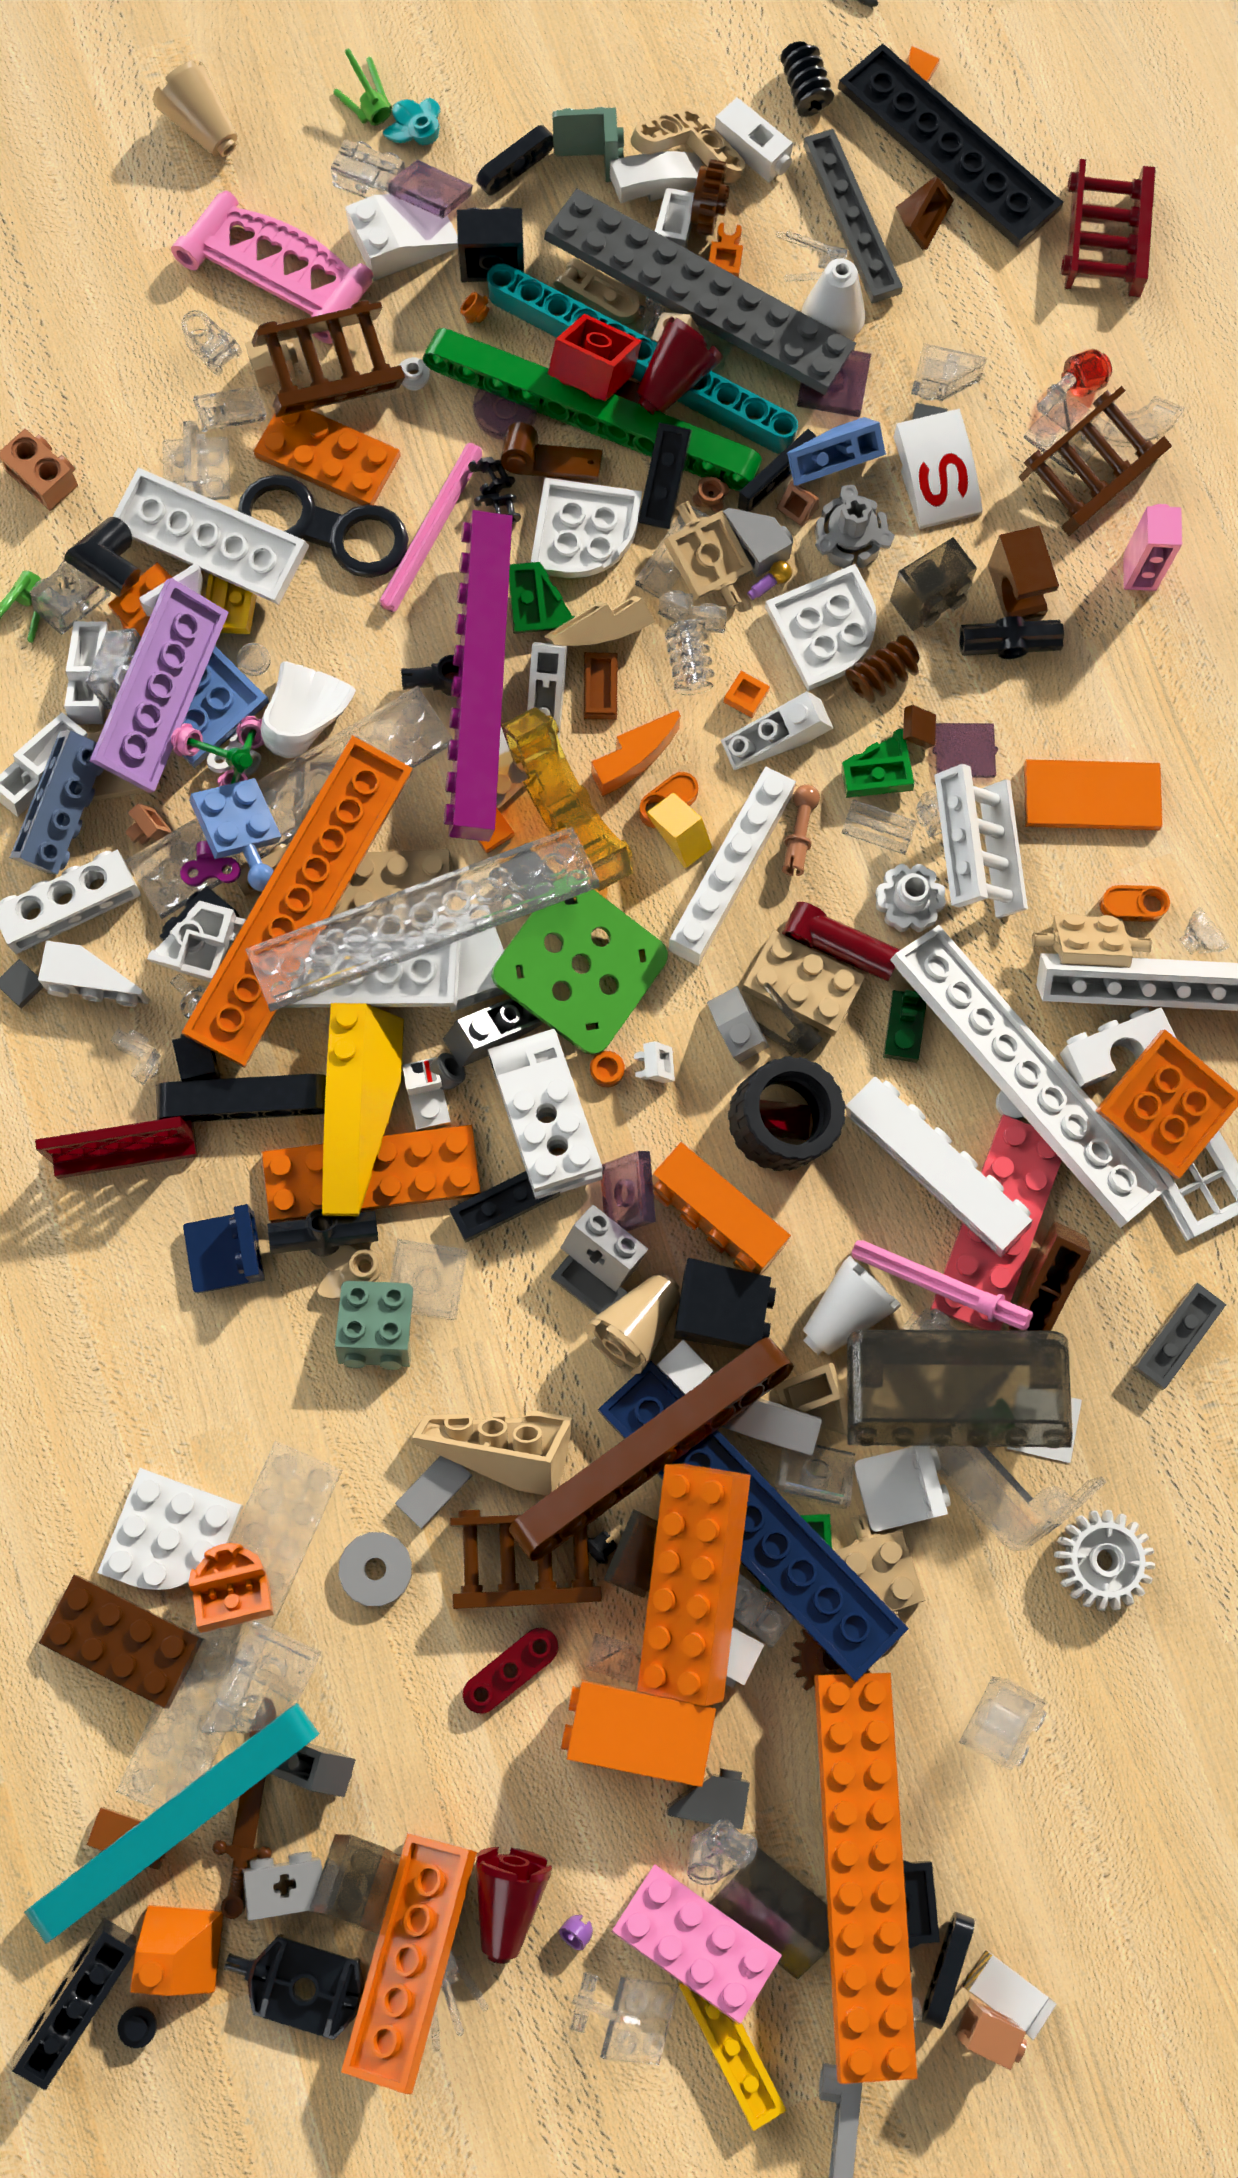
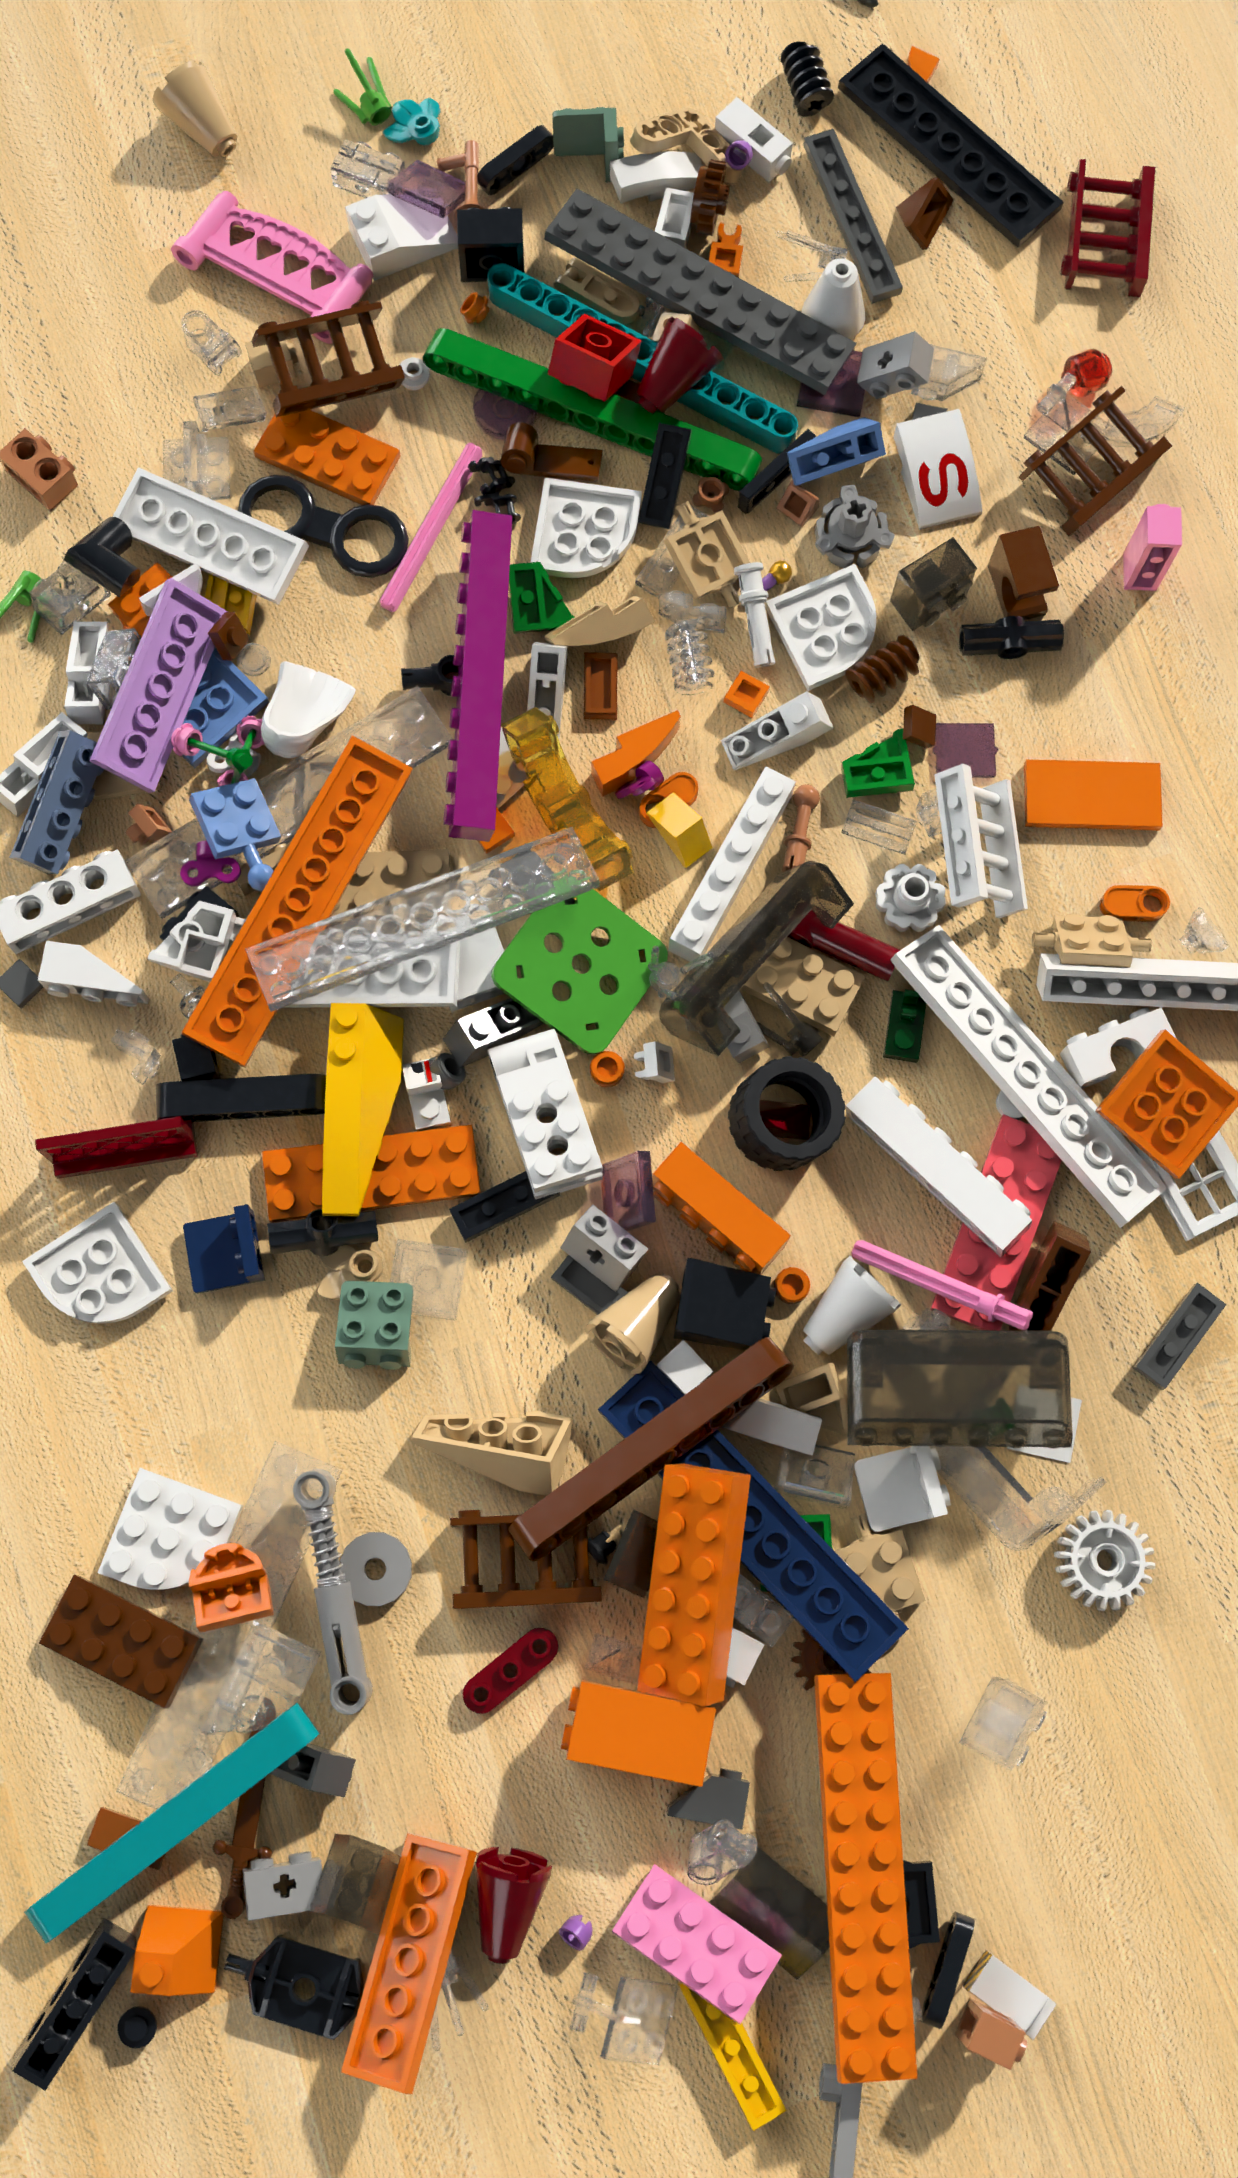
(98, 1270): none -> white plate
(228, 636): none -> reddish brown plate
(333, 1597): none -> light grey piece
(433, 1490): light grey tile -> none
(470, 160): none -> nougat piece
(648, 778): none -> magenta piece
(668, 975): none -> clear plant
(698, 1010): none -> clear smoke windscreen
(737, 159): none -> medium lavender hinge
(754, 598): none -> white pin
(760, 538): light grey slope -> none
(792, 1285): none -> orange tile
(895, 365): none -> light grey brick

